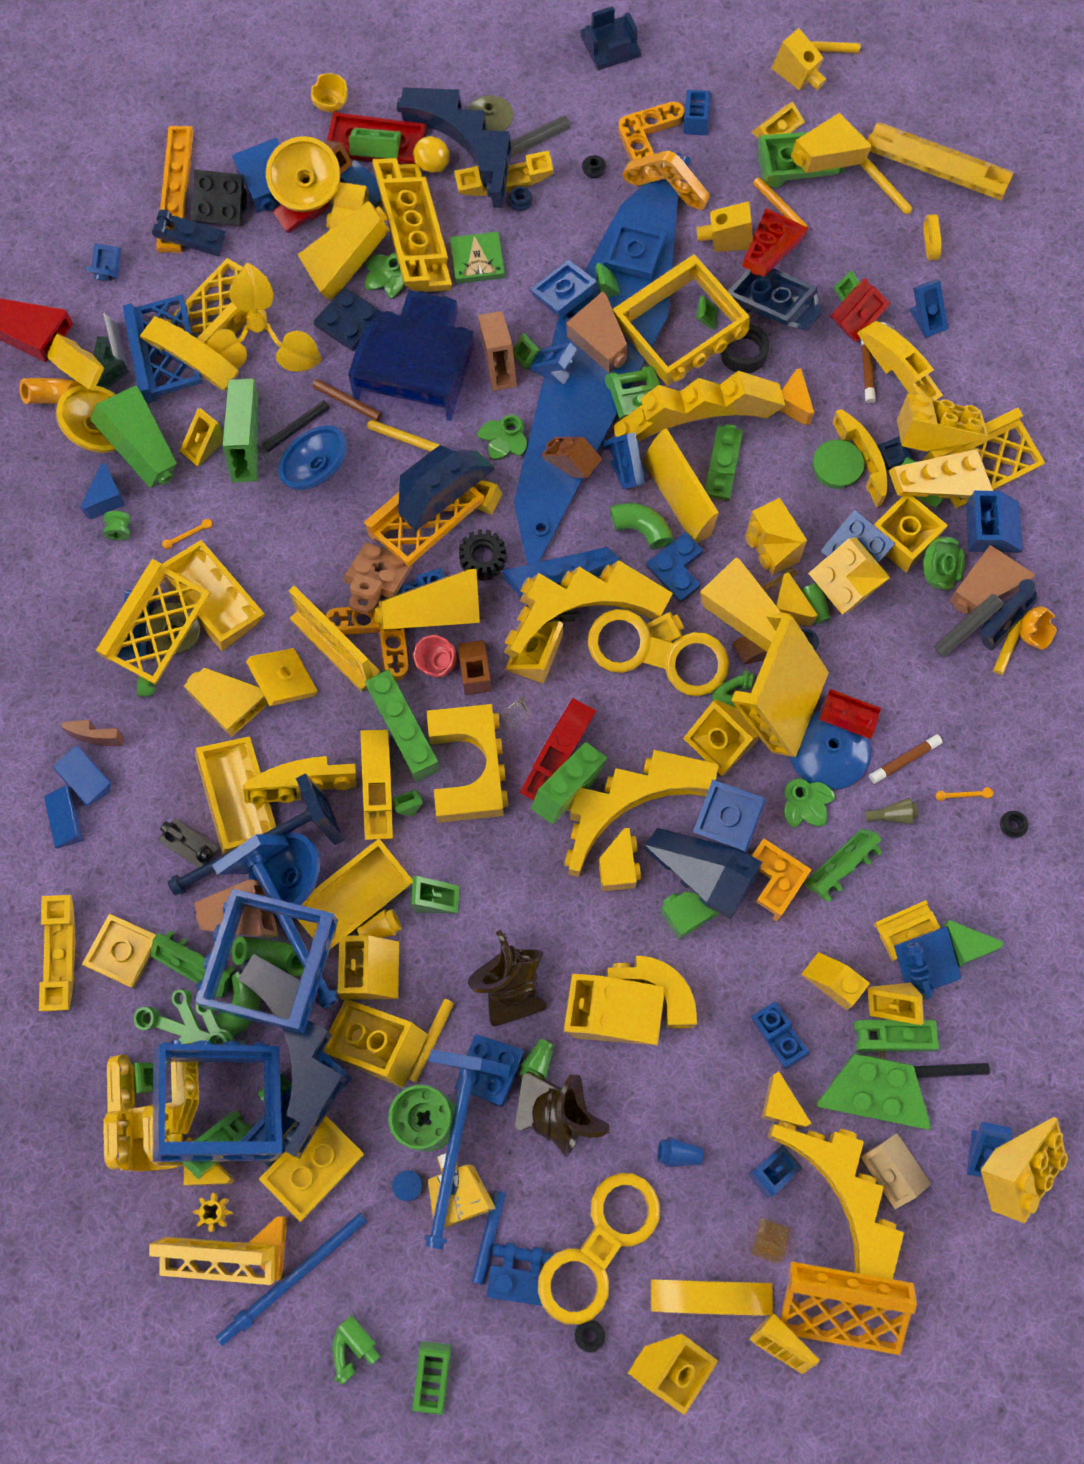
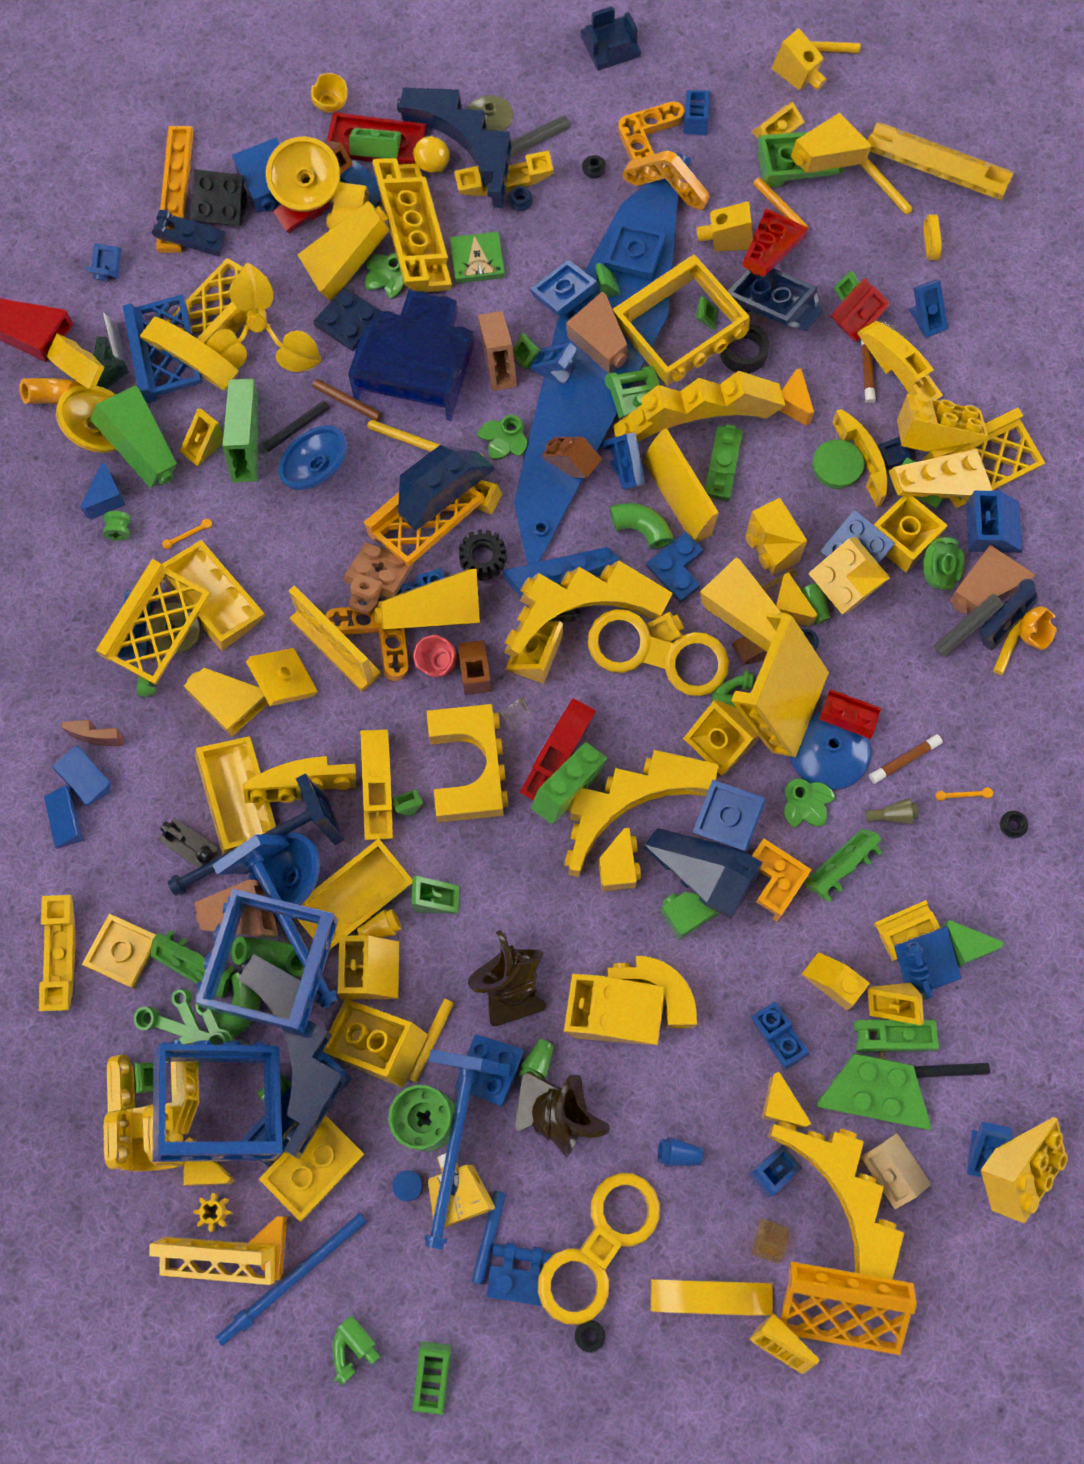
(219, 1133): bright green plate -> none
(402, 725): bright green arch -> none
(674, 1370): yellow slope -> none

